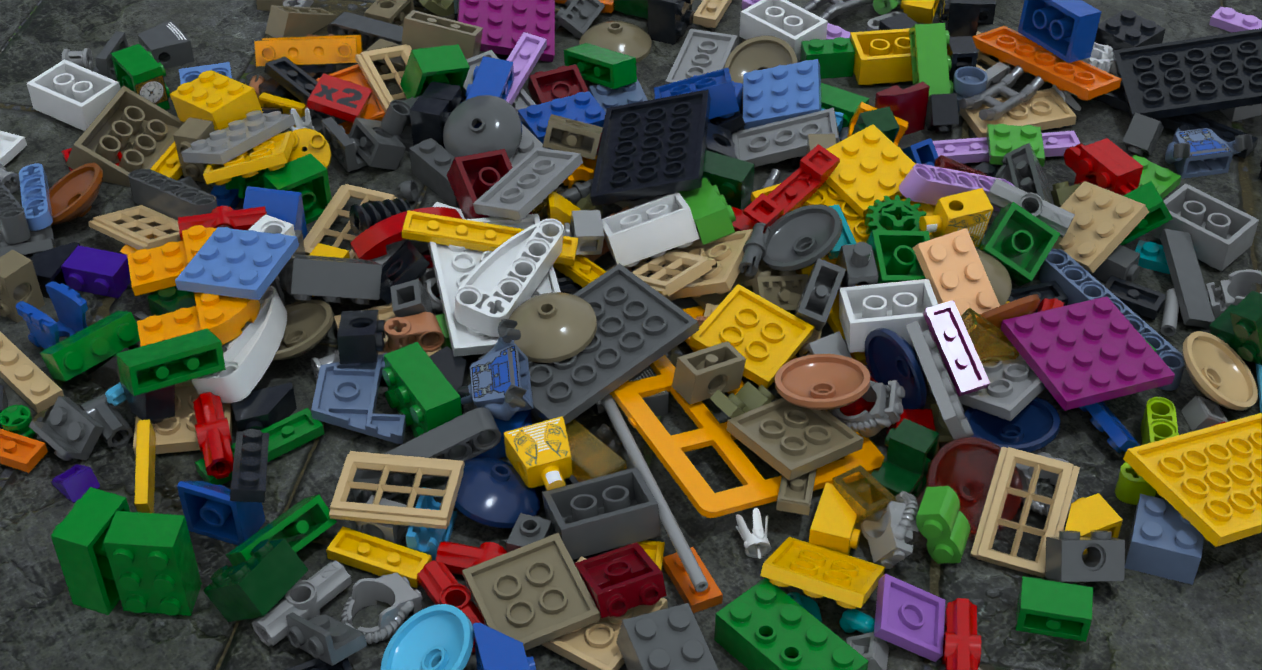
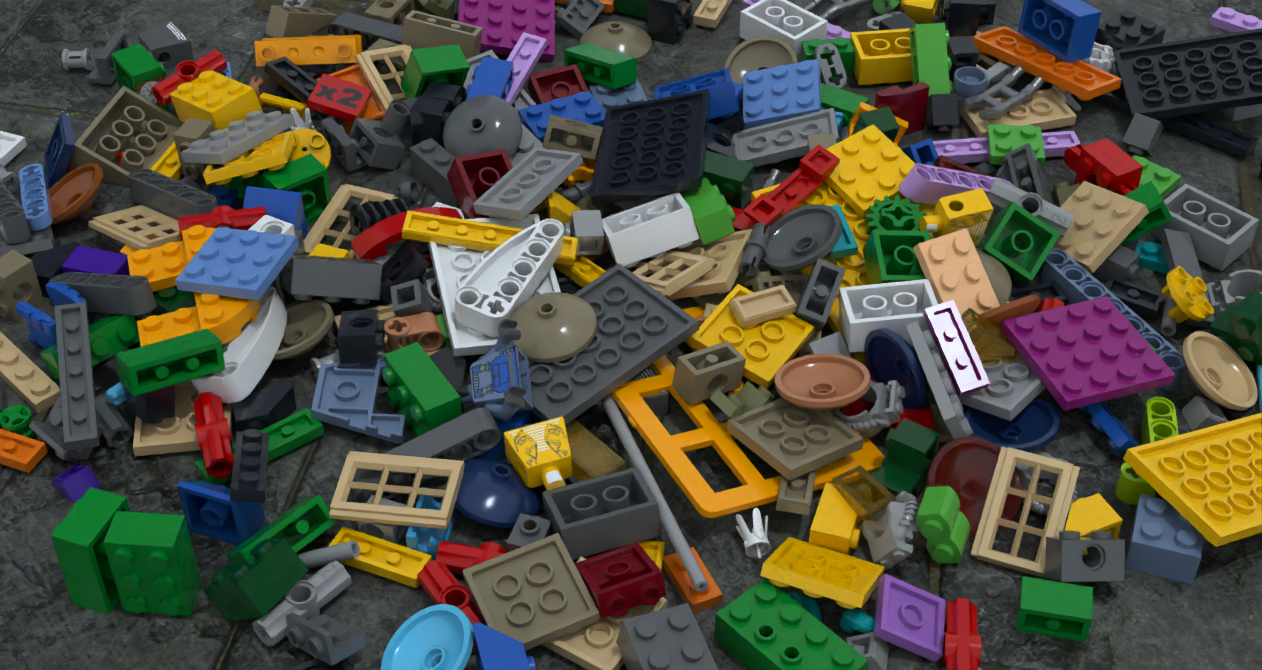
(59, 149): none -> dark blue tile
(72, 93): white brick -> none
(76, 377): none -> dark grey plate
(111, 292): none -> dark grey beam
(145, 467): yellow tile -> none
(187, 72): none -> red piece
(329, 554): none -> light grey piece
(388, 589): light grey piece -> none
(701, 54): light grey plate -> none
(762, 306): none -> tan tile
(836, 65): none -> light grey beam
(859, 265): dark grey torso -> none
(1188, 295): none -> yellow plate
(1203, 152): torso -> none

